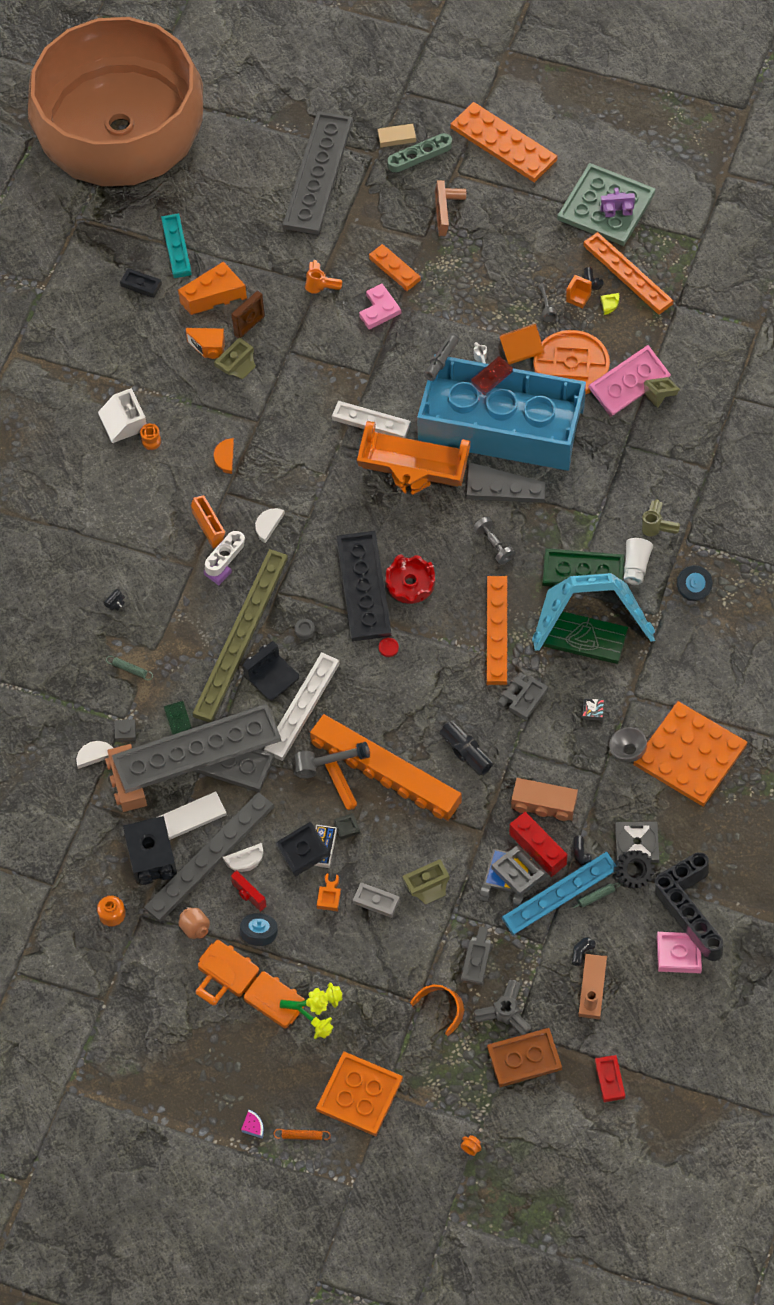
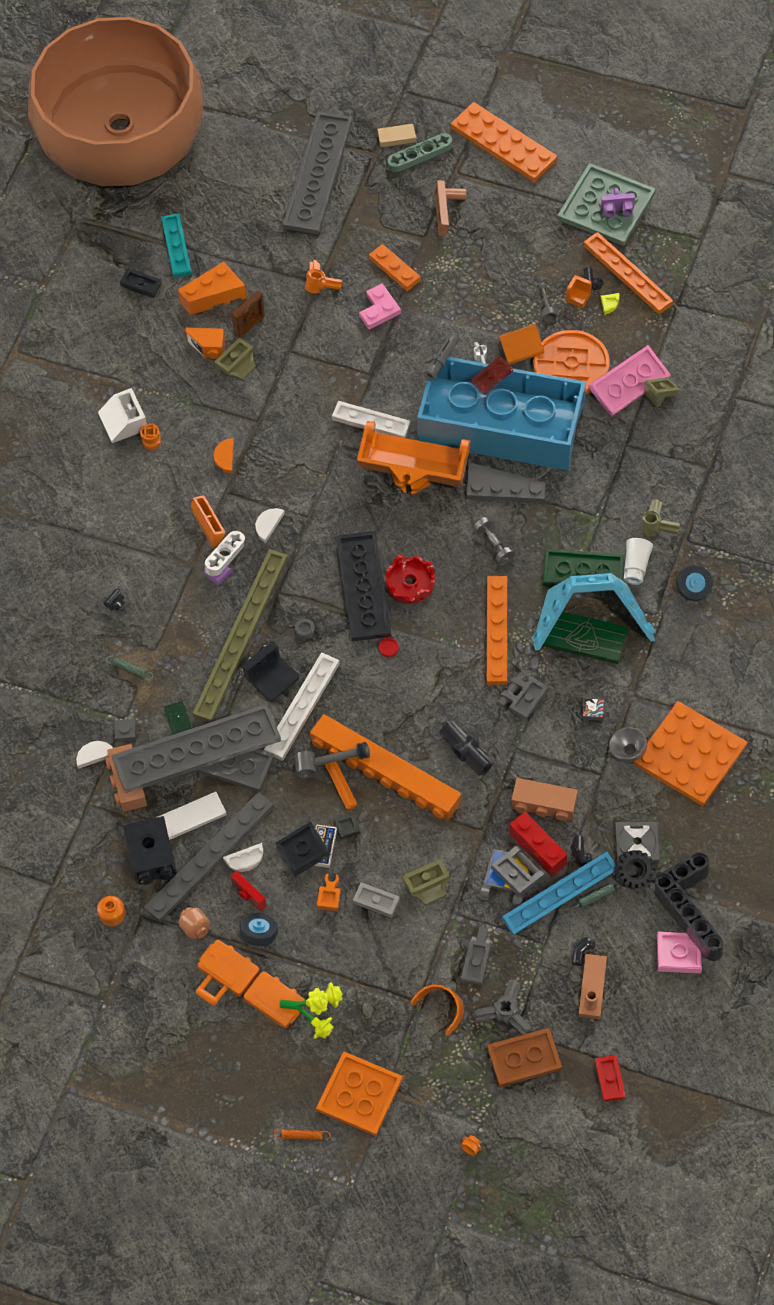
(253, 1125): dark pink tile -> none

